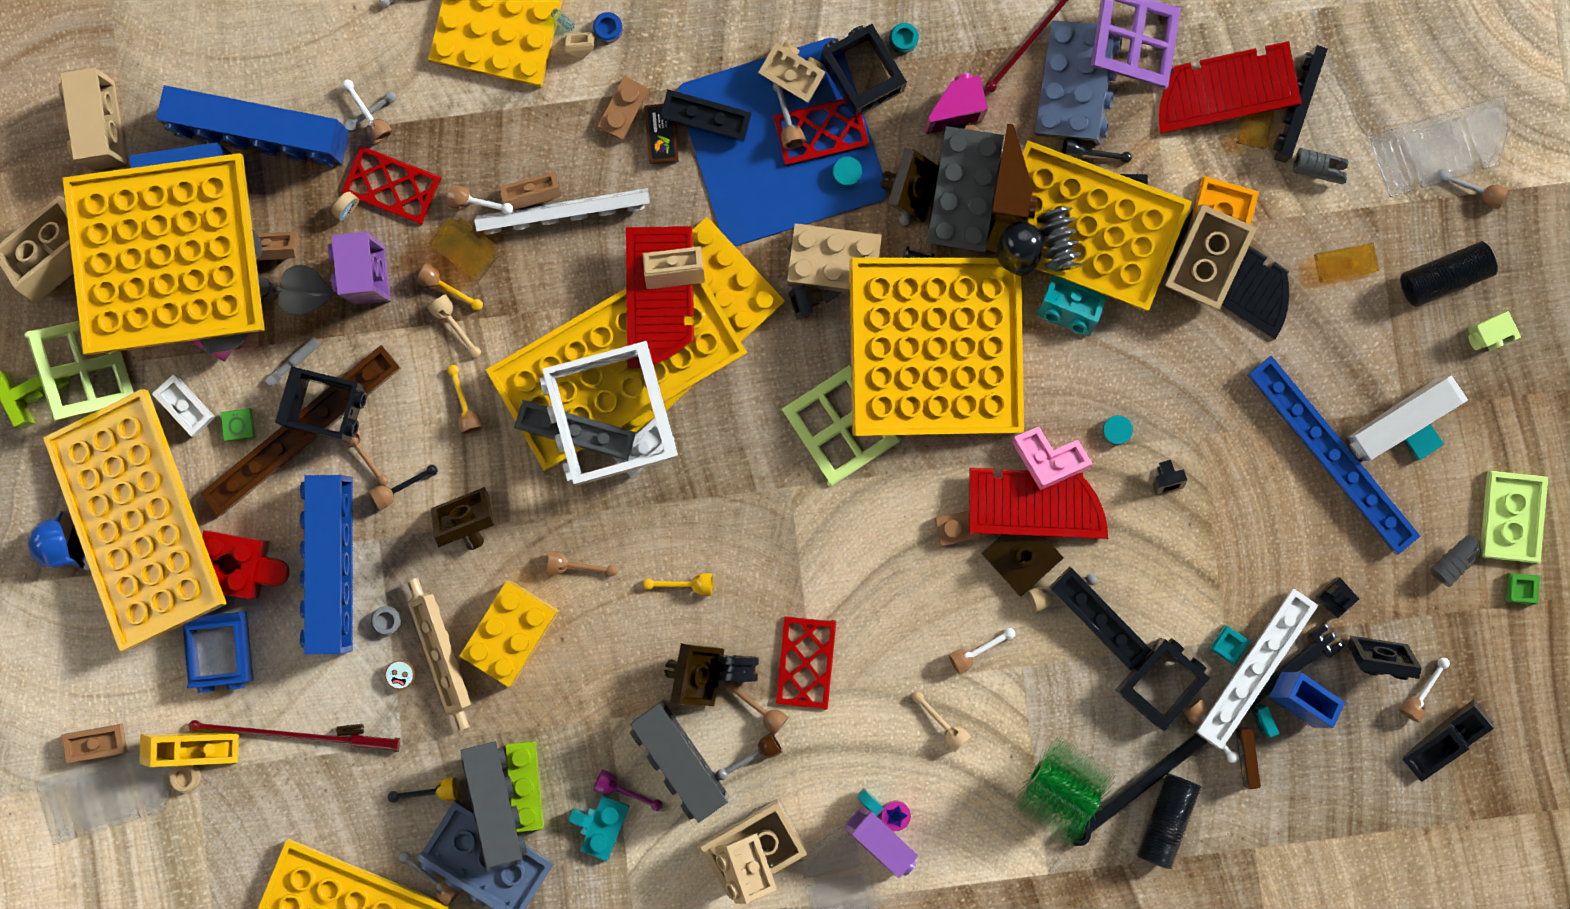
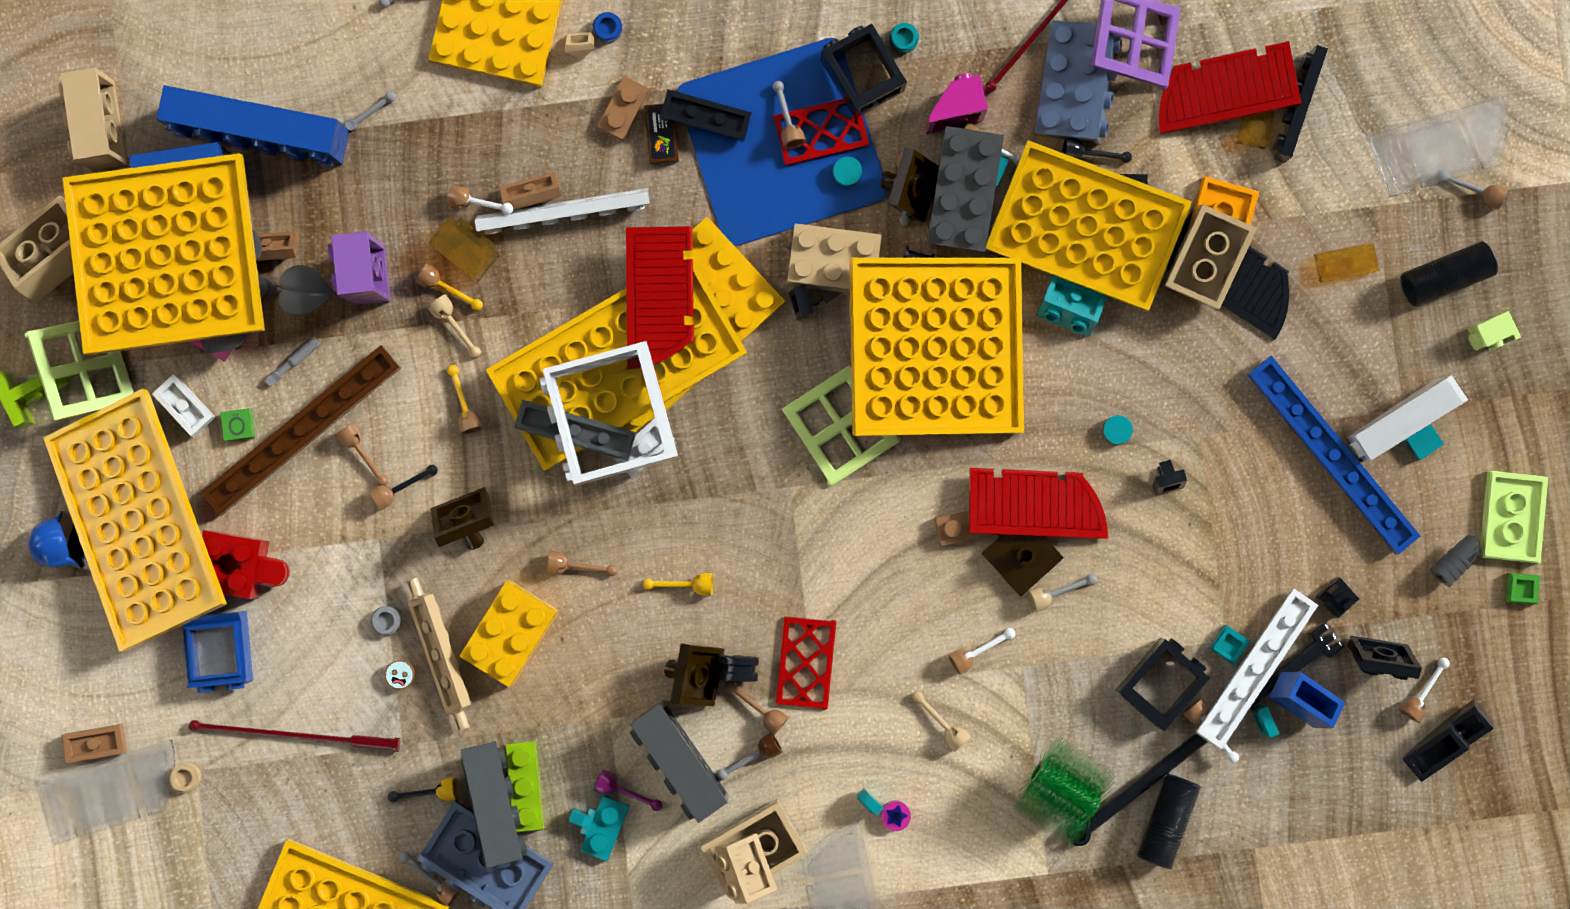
(188, 749): yellow slope -> none
(294, 396): black window -> none
(327, 564): blue brick -> none
(341, 729): dark brown piece -> none
(344, 205): tan tile -> none
(376, 129): hinge -> none
(412, 172): red window -> none
(562, 19): clear light blue piece -> none
(673, 267): tan slope -> none
(792, 71): tan bracket -> none
(881, 842): medium lavender slope -> none
(1014, 188): reddish brown slope -> none
(1020, 244): black helmet -> none
(1050, 465): bright pink plate -> none
(1058, 240): dark grey piece -> none
(1100, 618): black plate -> none
(1248, 758): reddish brown tile -> none
(1320, 166): dark grey hinge -> none

